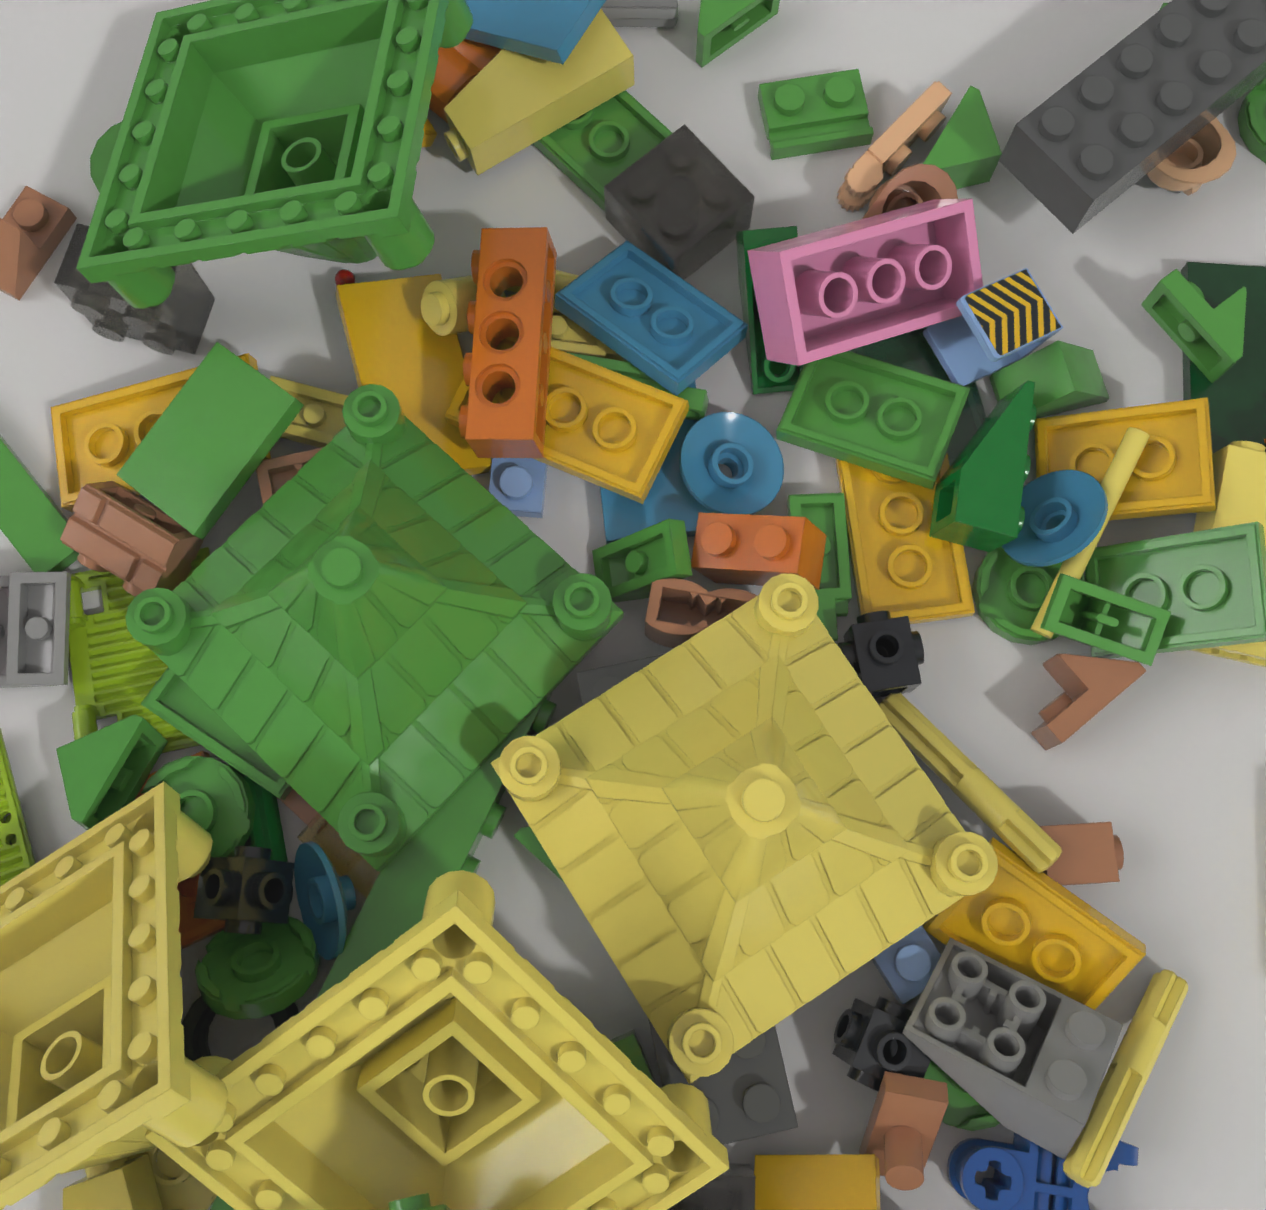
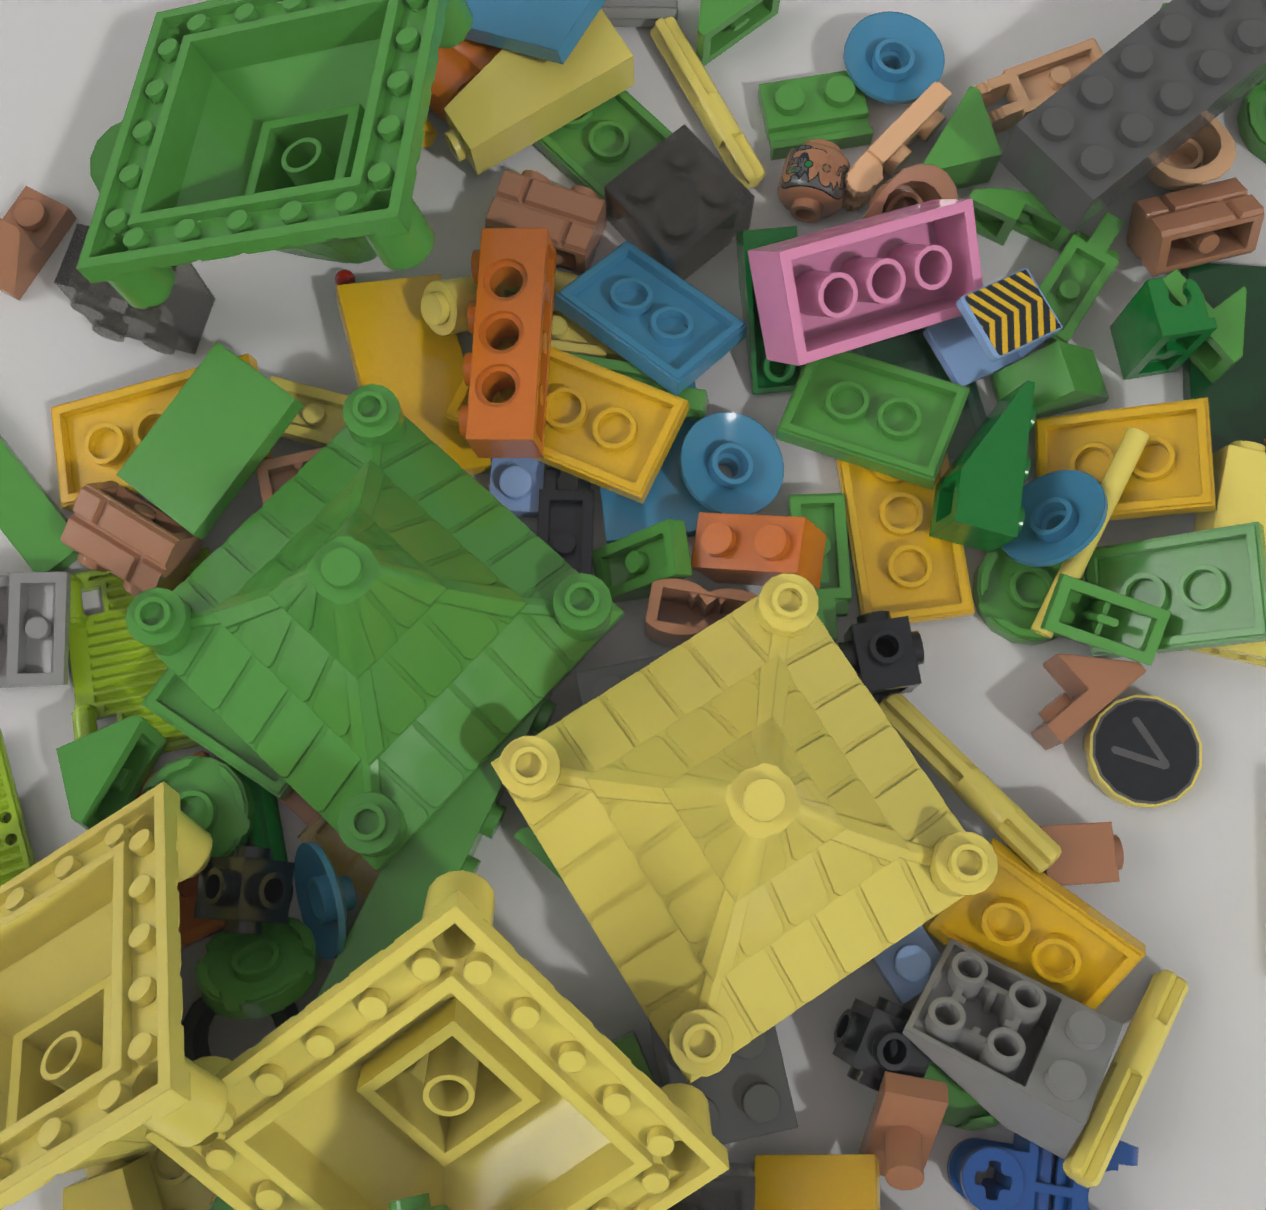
(567, 520): none -> black hinge
(572, 215): none -> nougat brick
(707, 102): none -> light yellow axle
(813, 180): none -> nougat head
(896, 42): none -> dark azure dish
(1006, 210): none -> bright green slope
(1035, 81): none -> light nougat hinge
(1081, 275): none -> bright green hinge
(1143, 751): none -> black tile
(1157, 335): none -> green hinge
(1194, 226): none -> nougat brick

